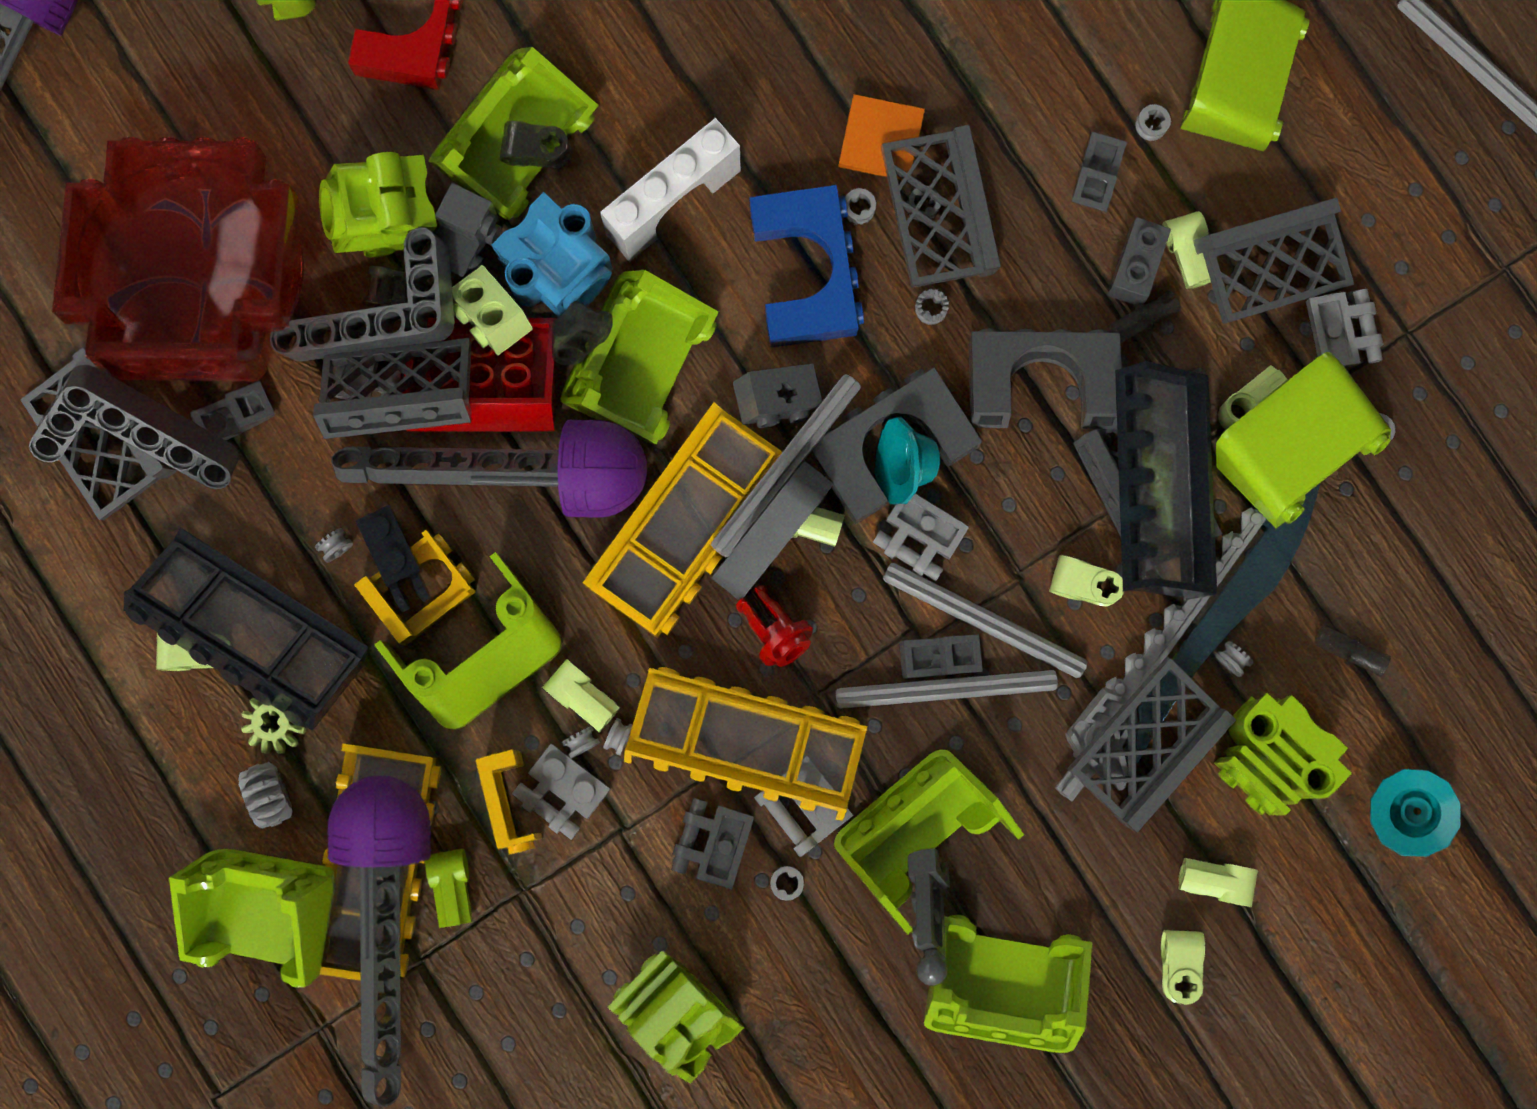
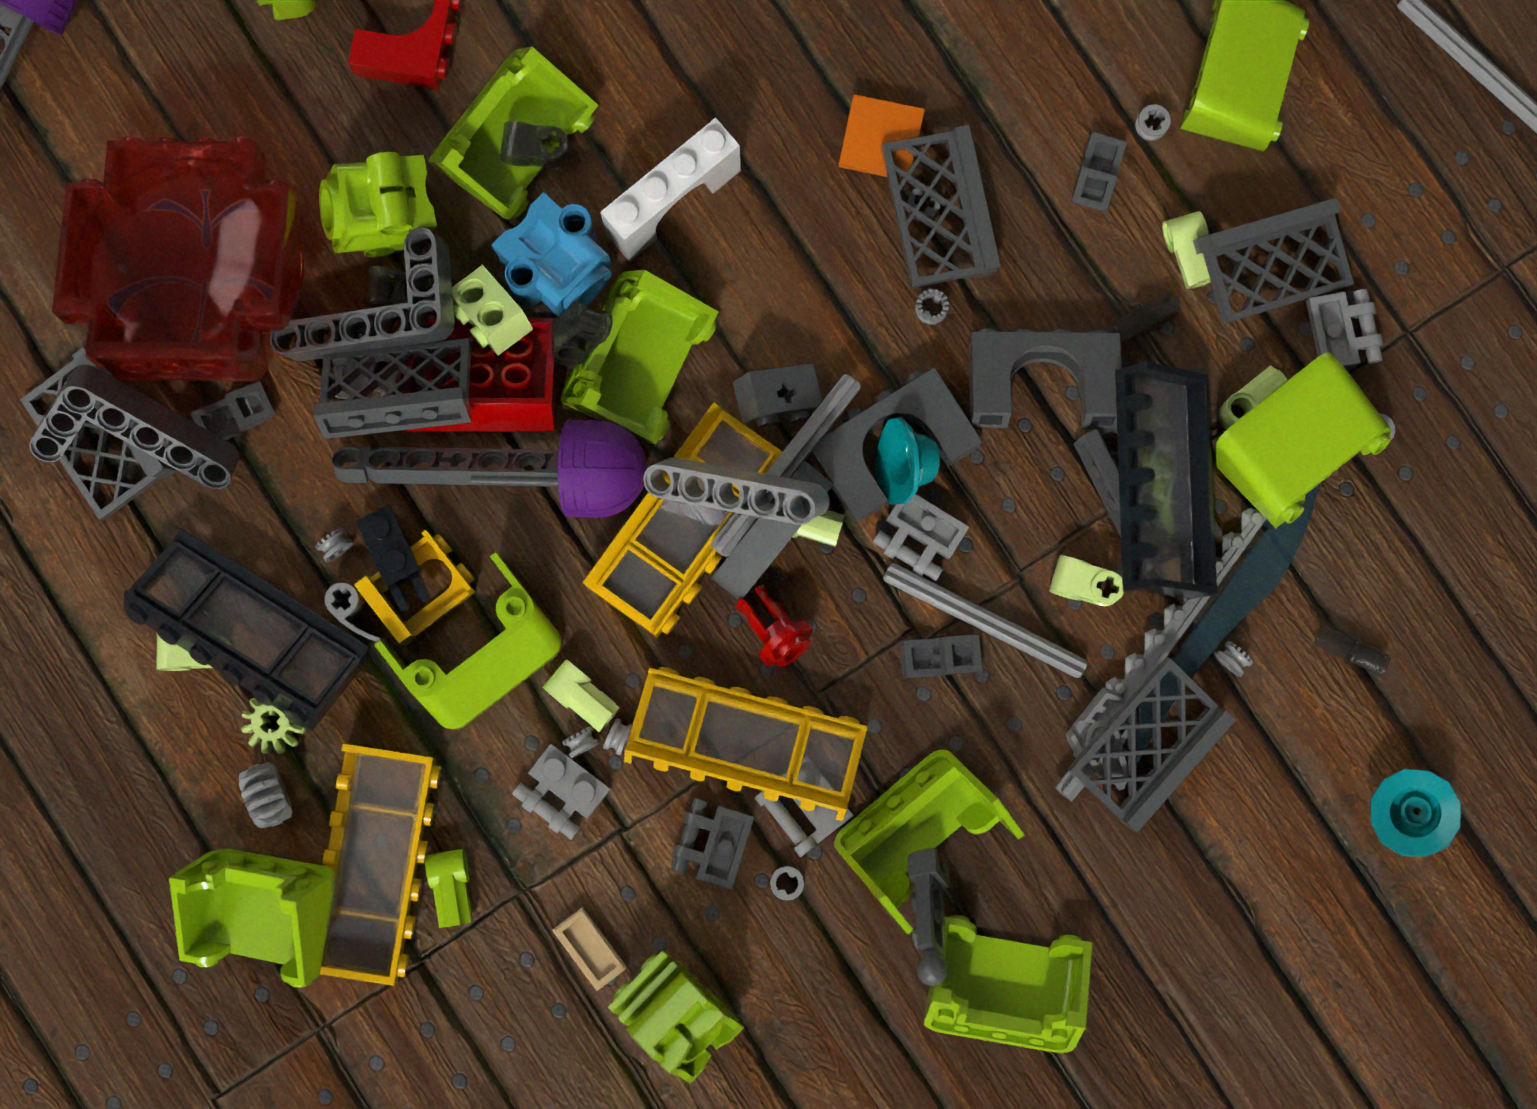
(347, 615): none -> light grey panel
(379, 828): piece -> none
(467, 227): dark grey brick -> none
(497, 801): yellow panel -> none
(589, 948): none -> tan tile
(752, 489): none -> light grey beam
(818, 217): blue arch -> none
(865, 215): light grey bush -> none
(946, 689): light grey axle -> none
(1138, 261): dark grey brick -> none
(1182, 956): yellowish green piece -> none
(1227, 882): yellowish green piece -> none
(1281, 755): lime piece -> none

